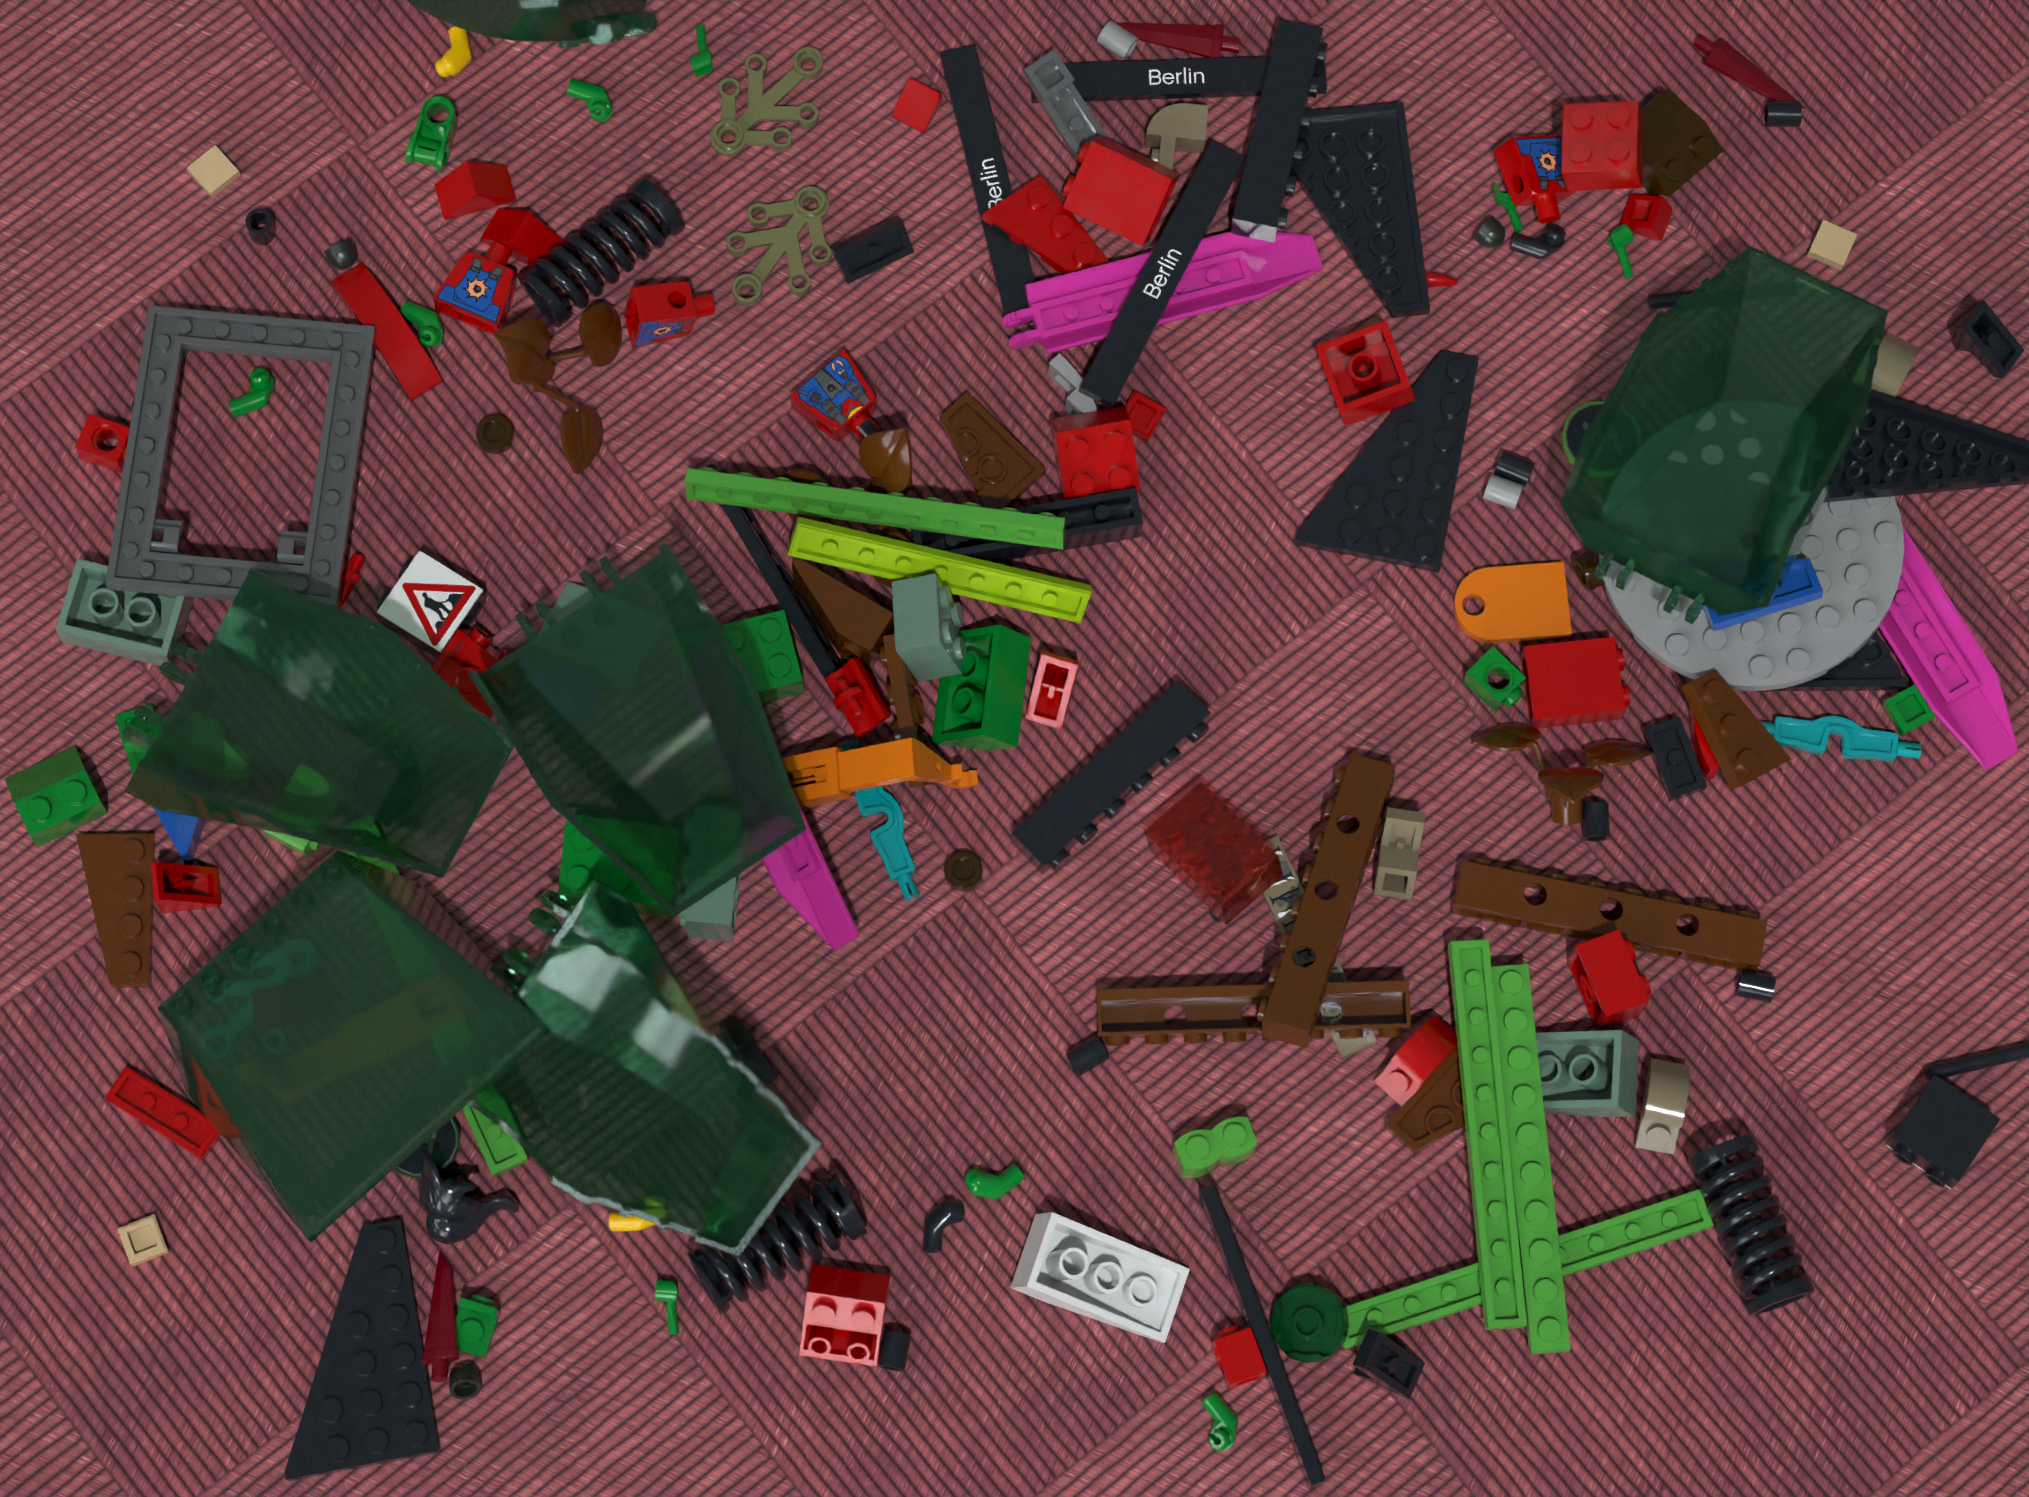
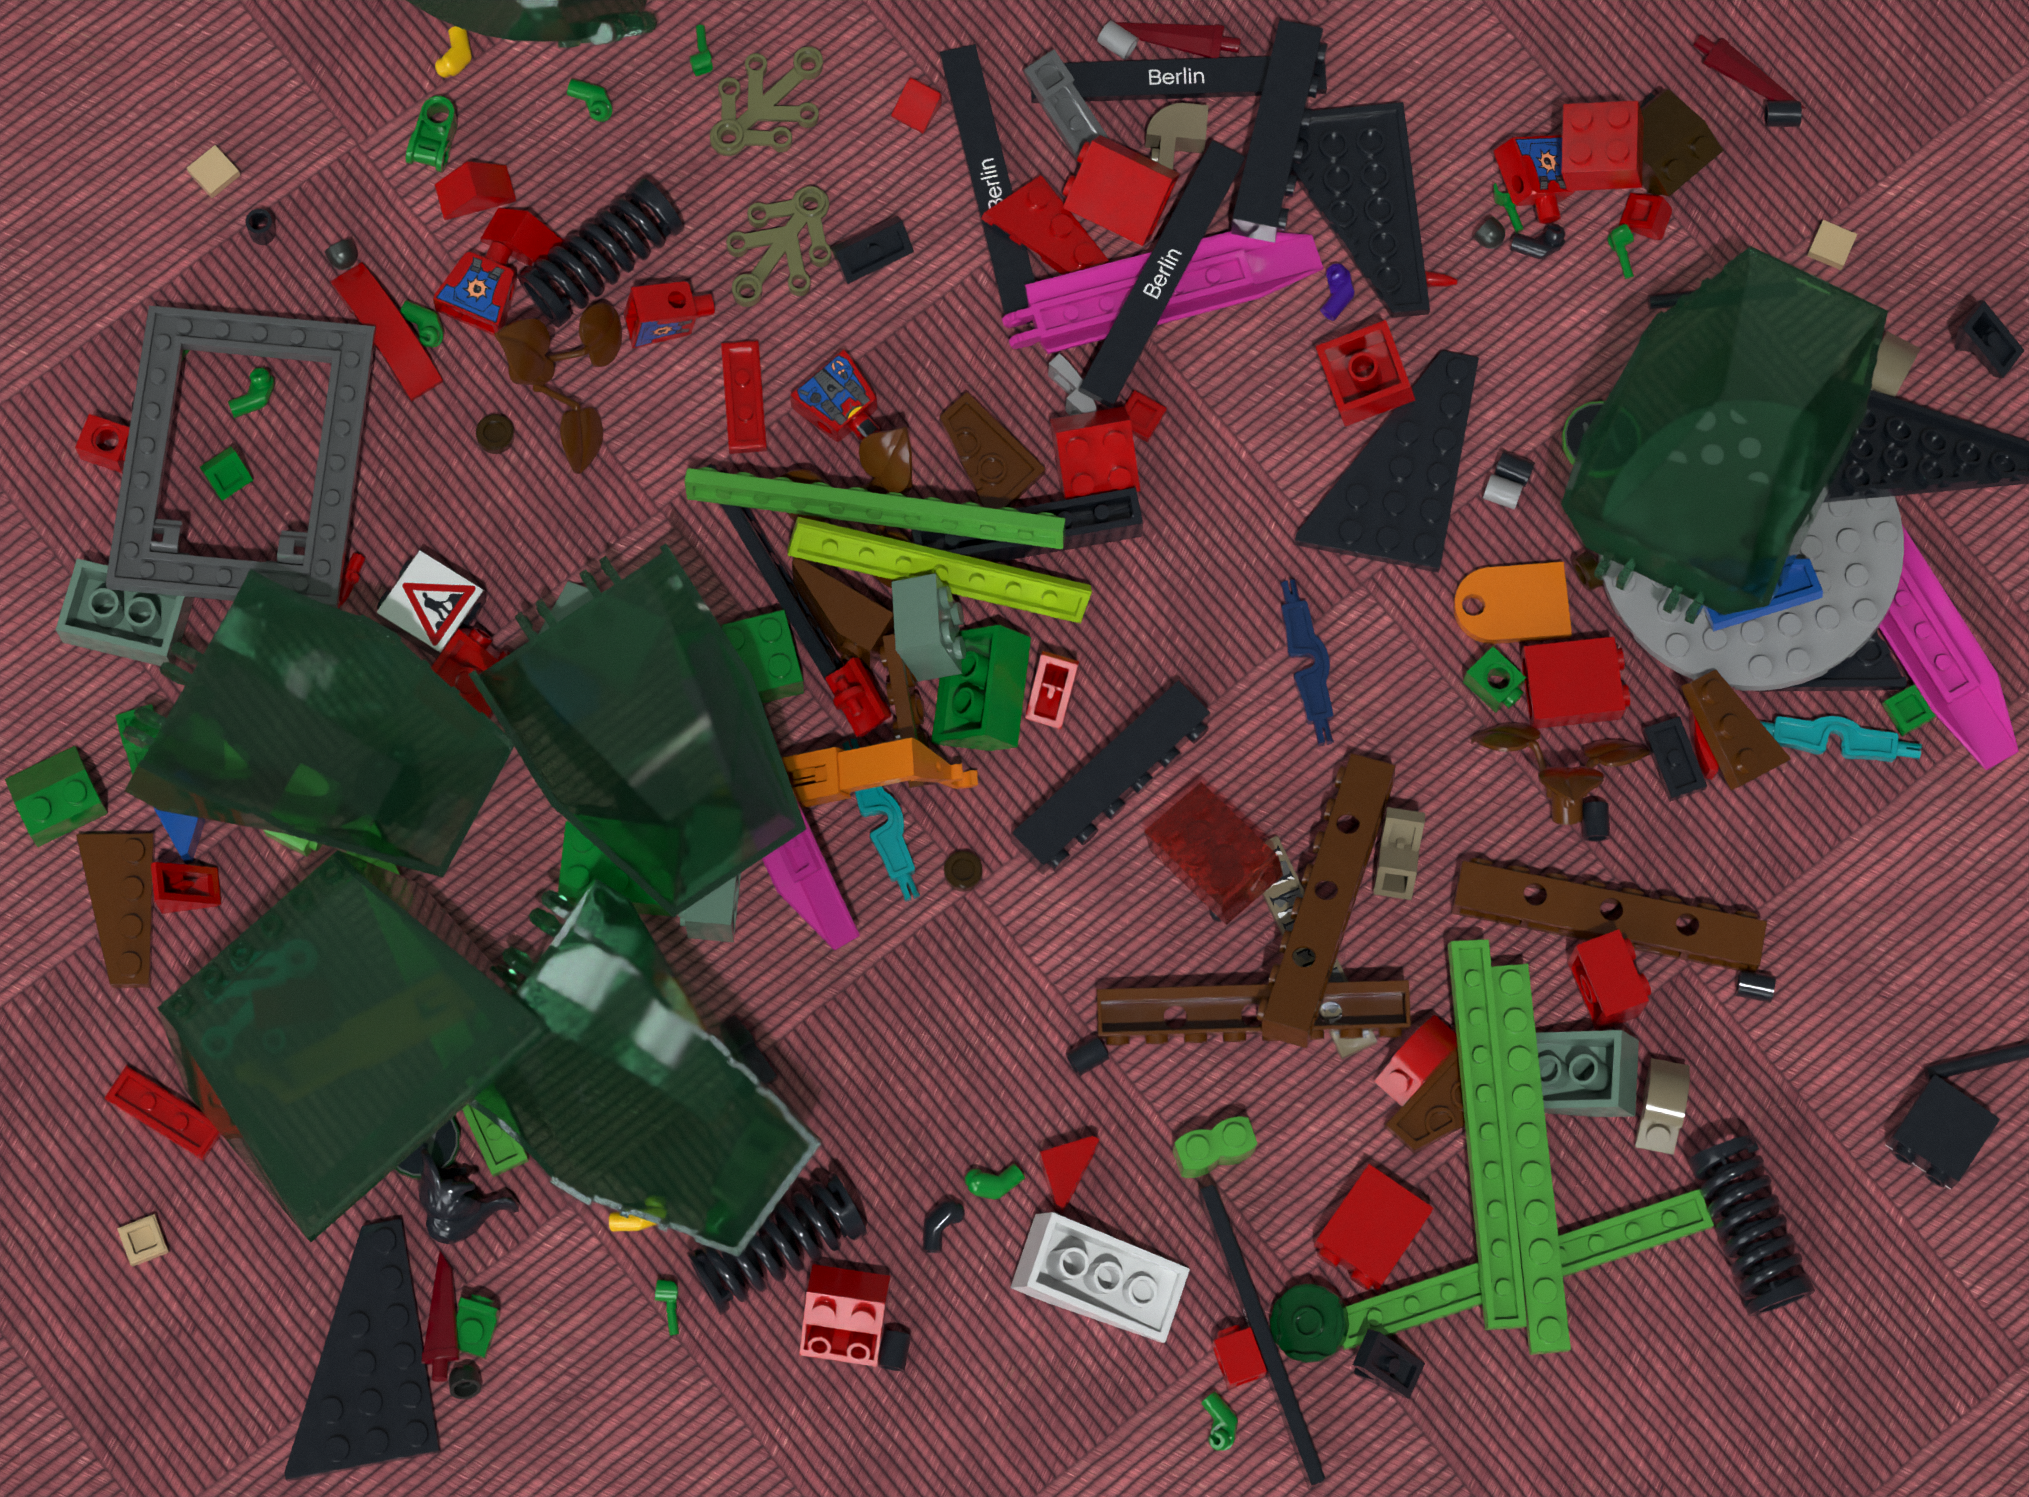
(226, 473): none -> green plate
(743, 397): none -> red tile
(1065, 1167): none -> red slope
(1312, 681): none -> dark blue piece
(1341, 291): none -> dark purple arm
(1372, 1228): none -> red brick

